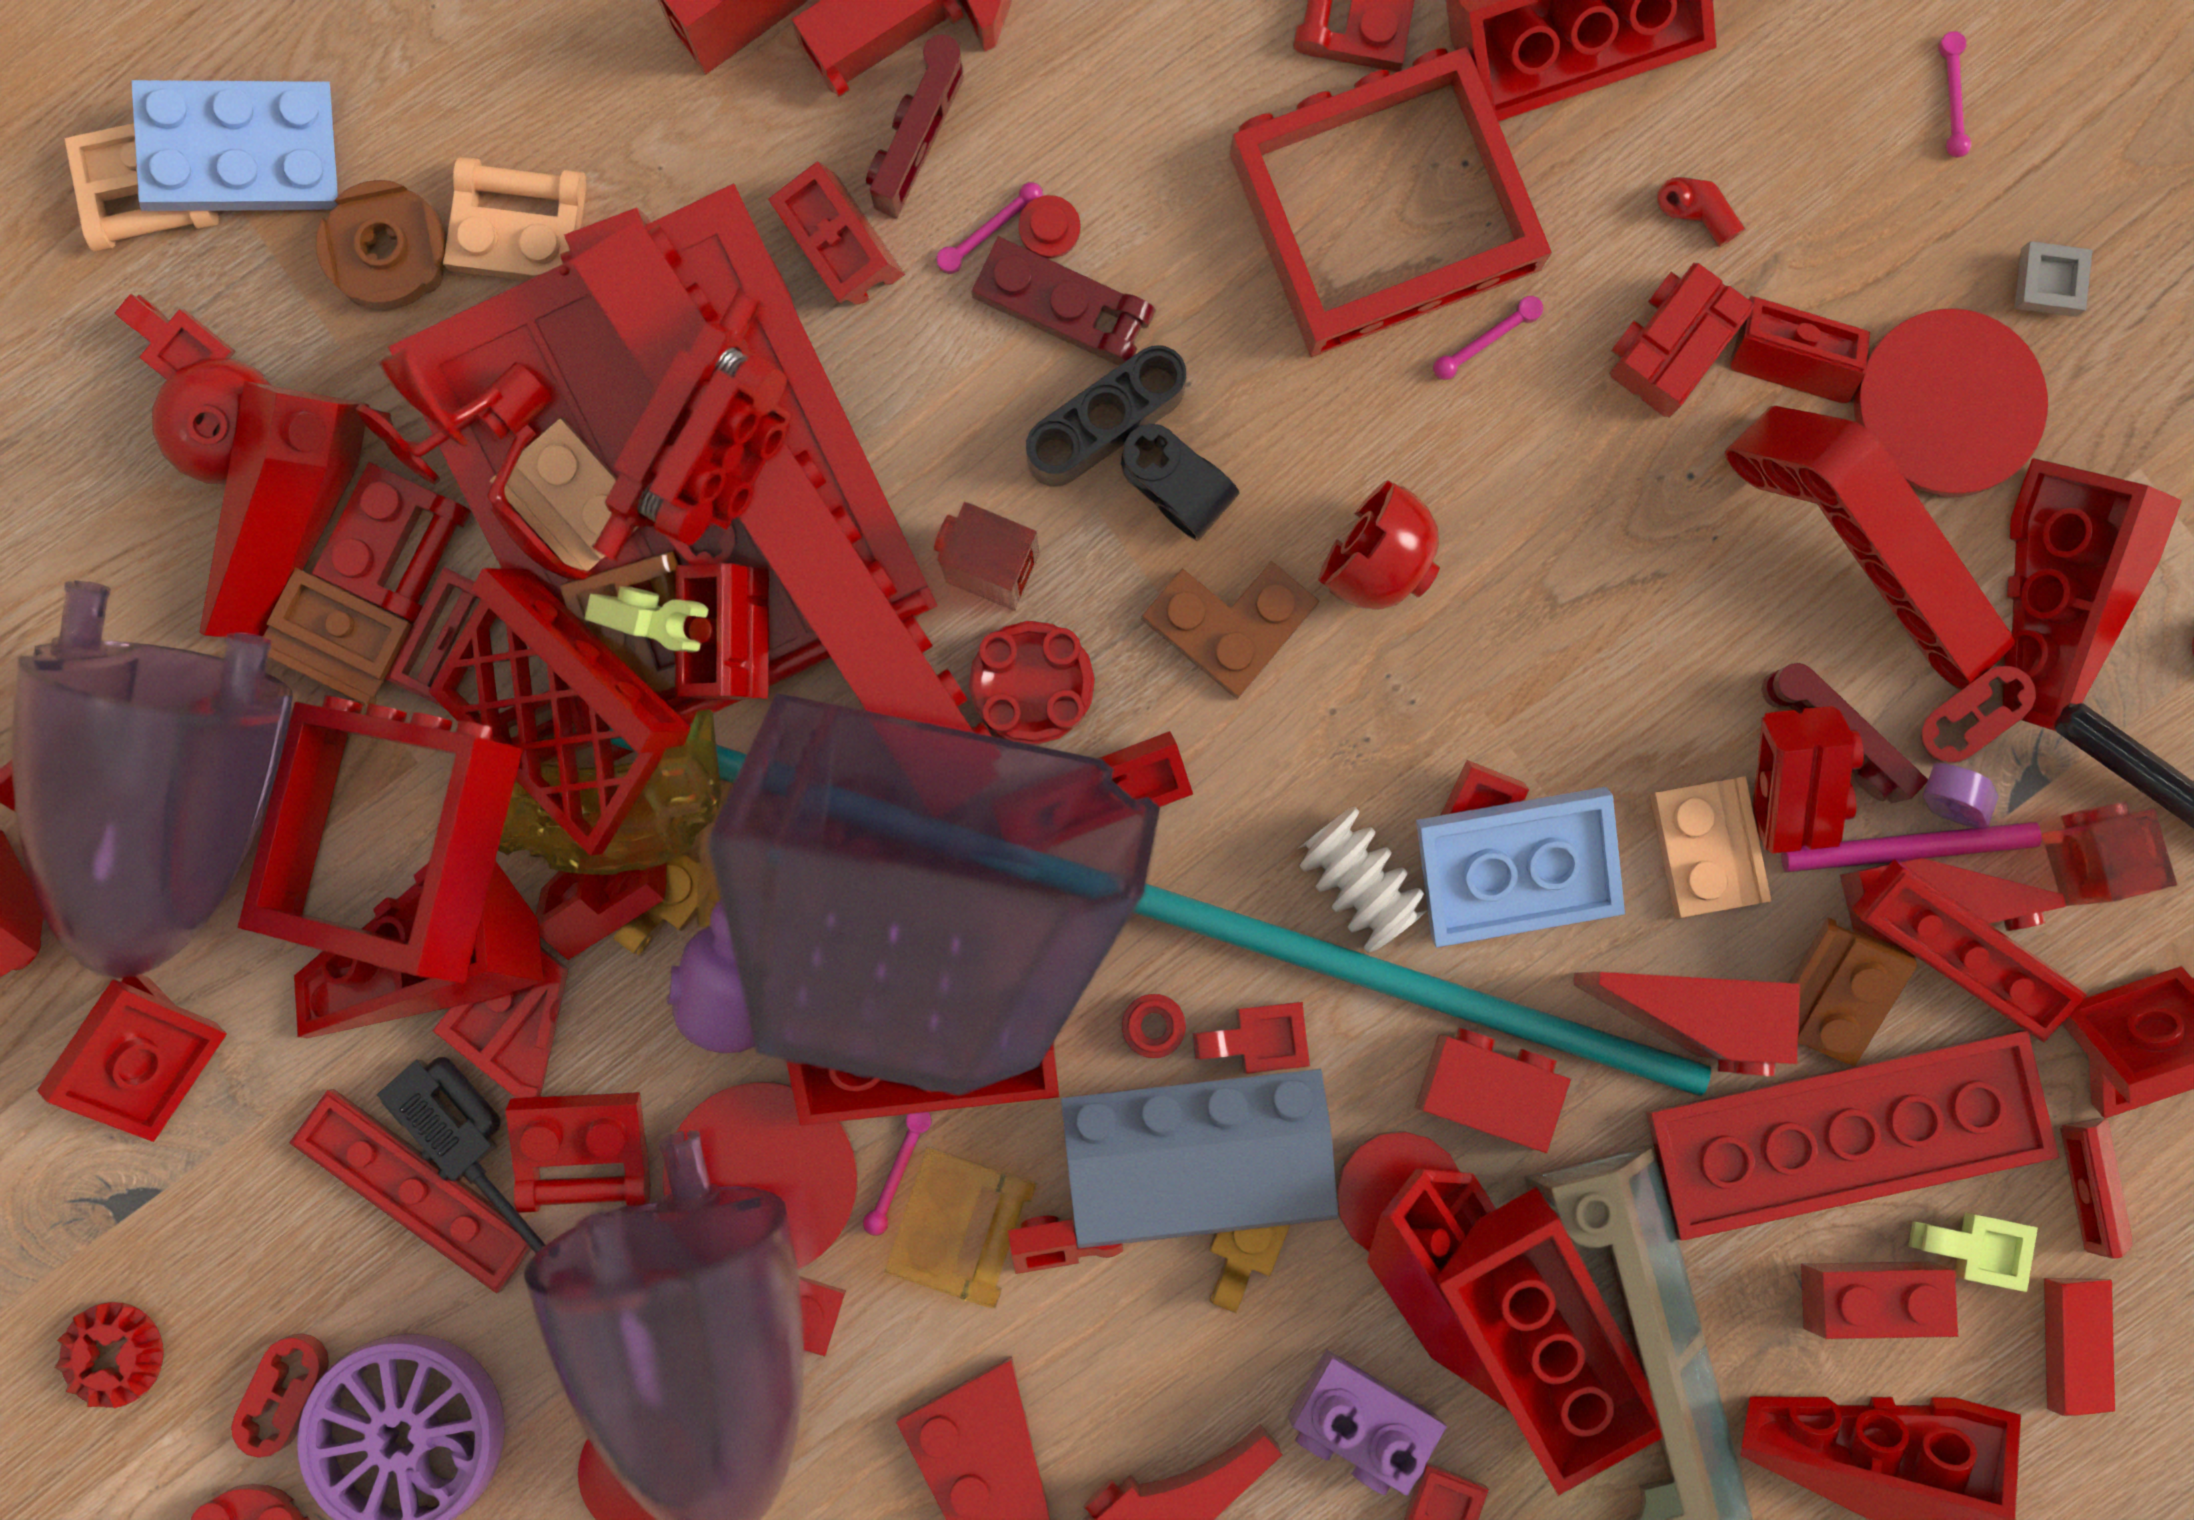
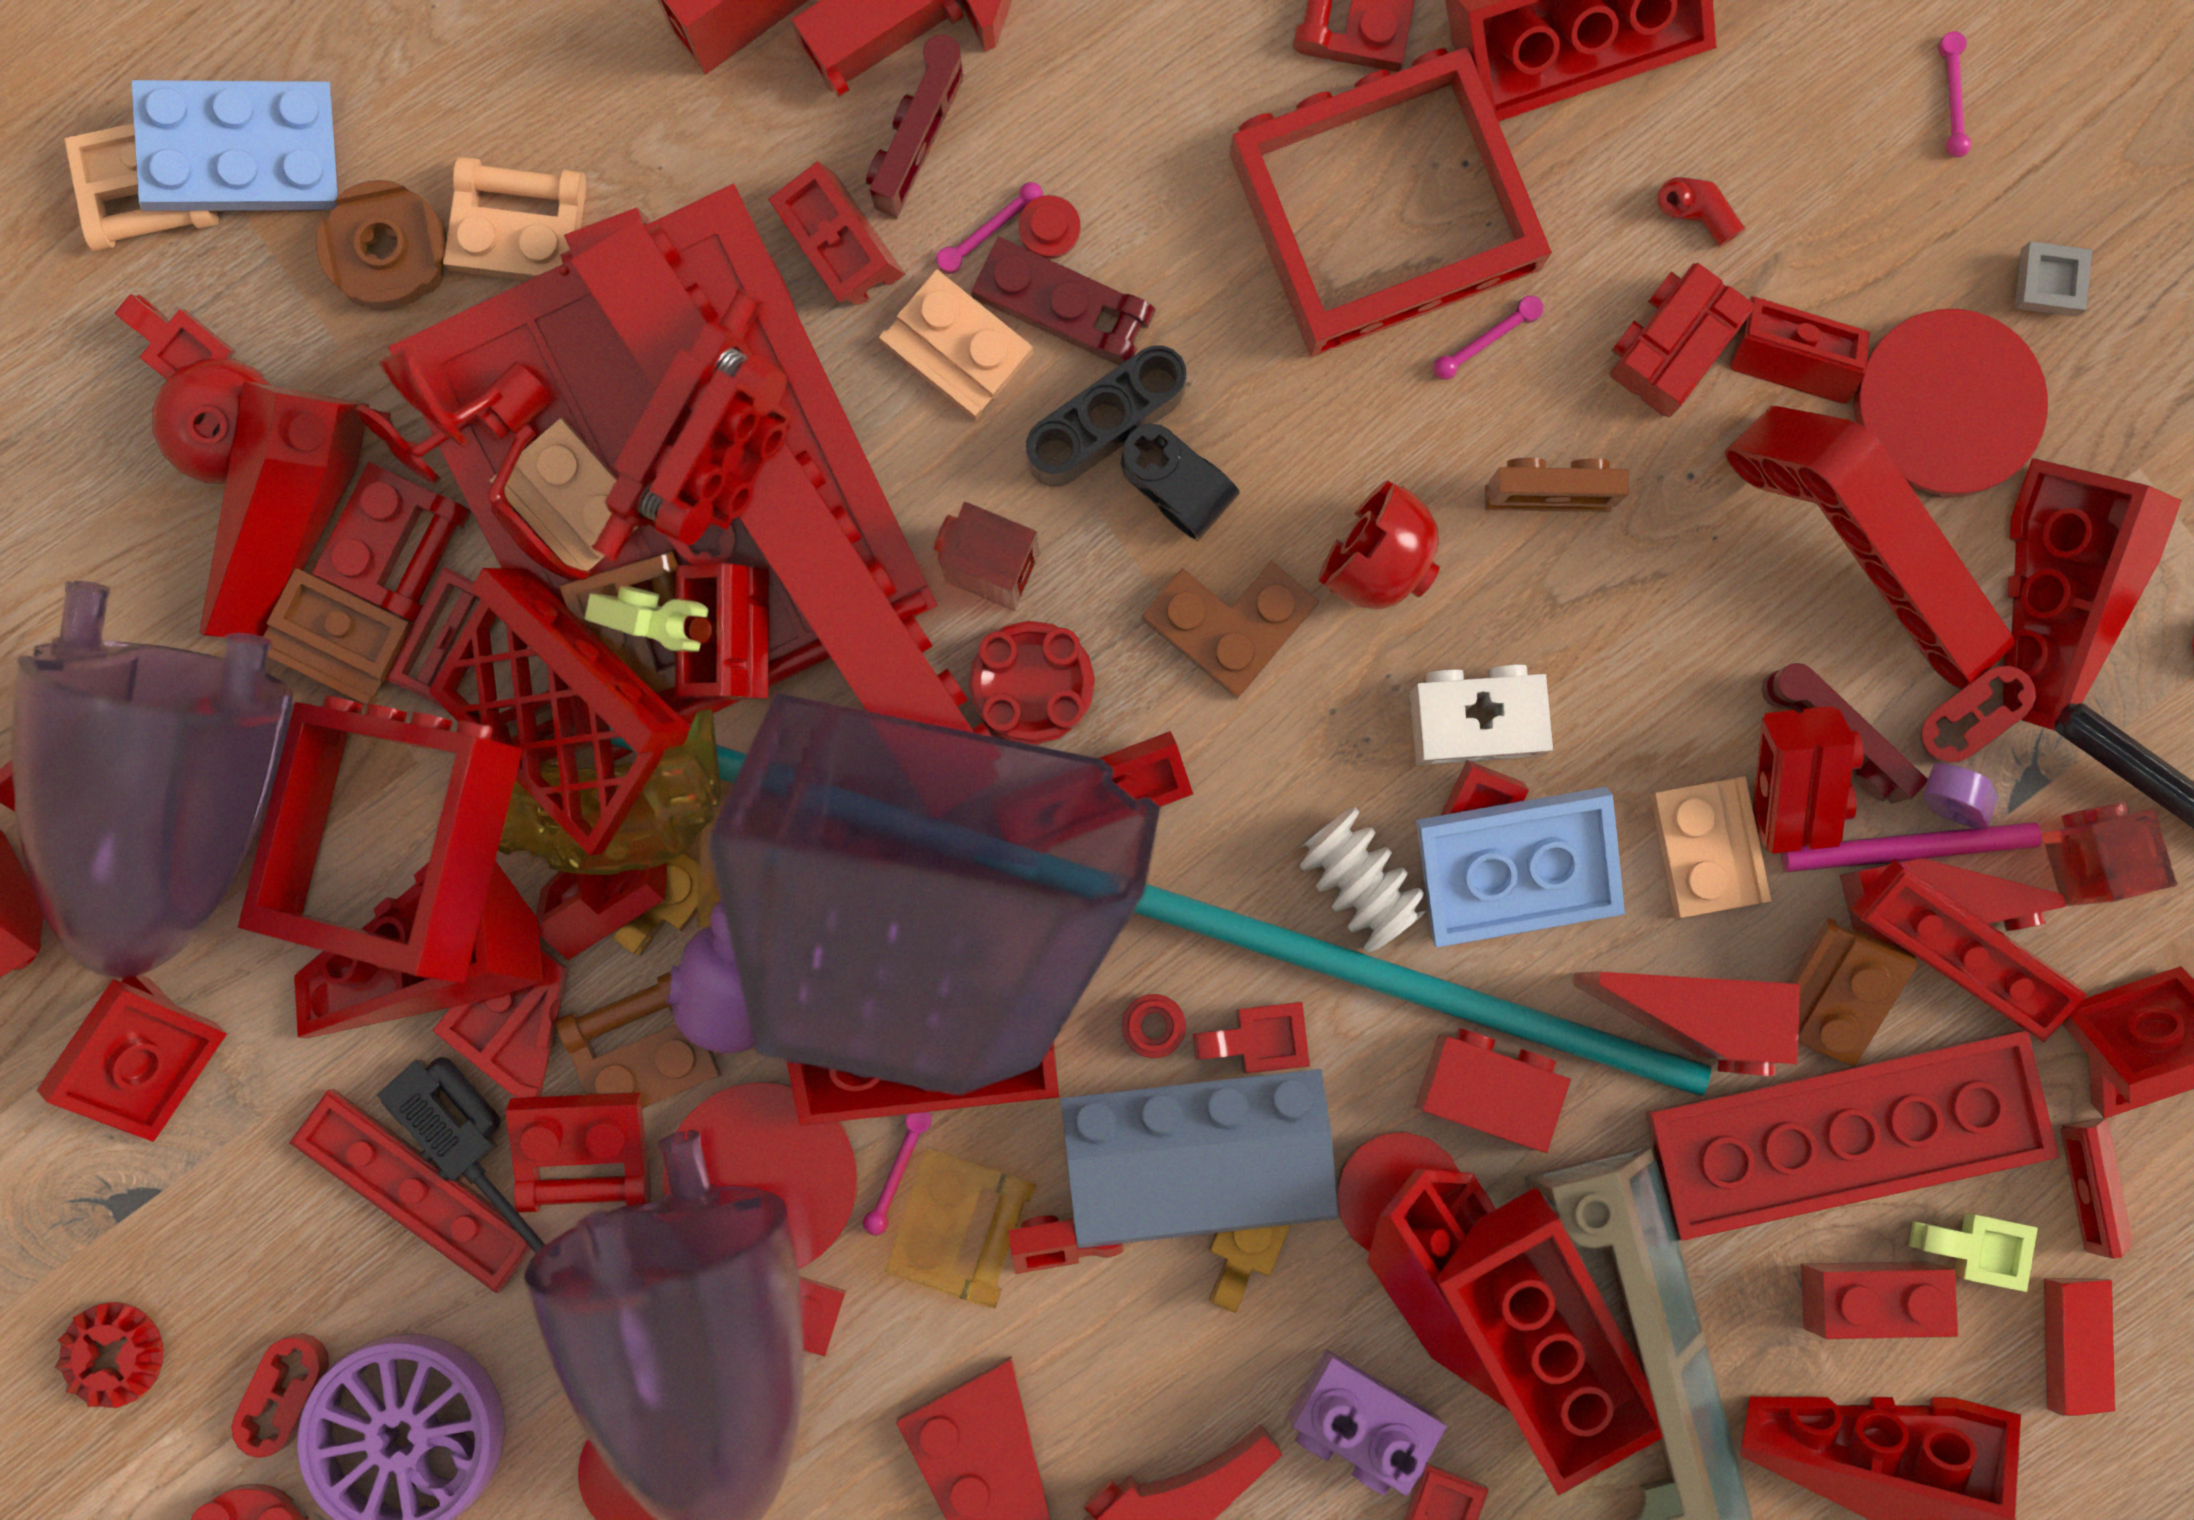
(652, 1065): none -> dark orange plate
(956, 344): none -> light nougat plate
(1519, 723): none -> white brick
(1533, 487): none -> dark orange plate

